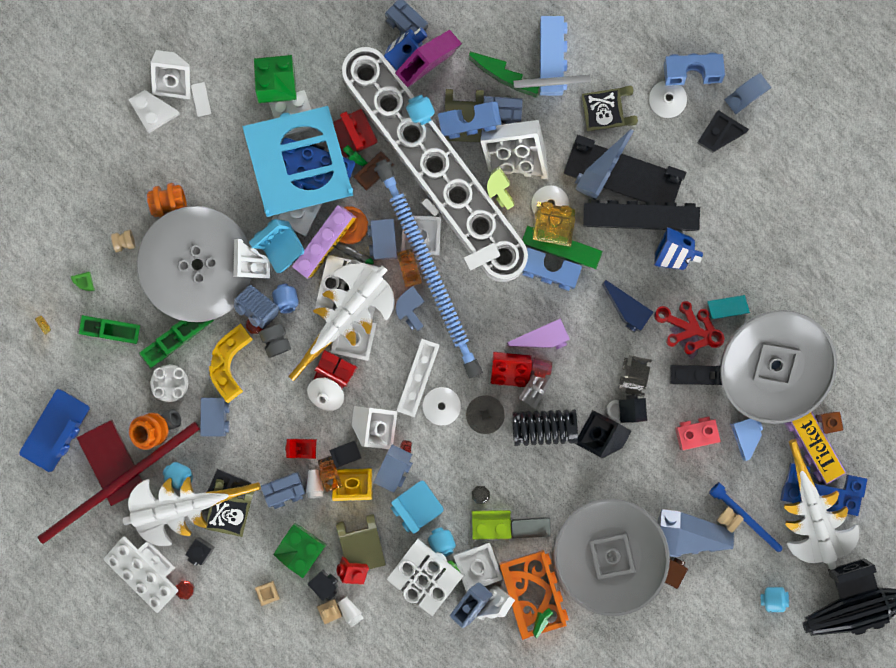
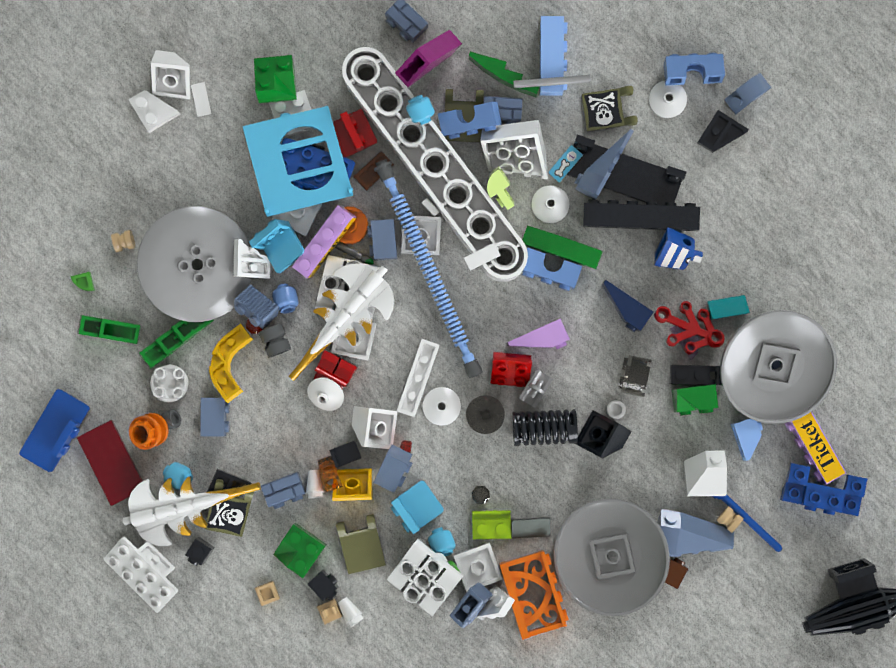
(43, 324): clear yellow tile -> none
(118, 483): dark red piece -> none
(165, 201): orange piece -> none
(185, 590): clear red tile -> none
(301, 448): red bracket -> none
(352, 572): red bracket -> none
(354, 155): green bar -> none
(404, 47): blue torso -> none
(406, 305): sand blue brick -> none
(409, 268): clear orange leg -> none
(541, 367): clear red slope -> none
(541, 622): green bar -> none
(553, 223): clear yellow slope -> none
(565, 163): none -> medium azure sticker
(632, 409): black brick -> none
(695, 398): none -> green slope
(697, 434): coral brick -> none
(706, 474): none -> white slope
(775, 599): medium azure head -> none
(823, 541): white animal -> none
(830, 422): dark orange bracket -> none

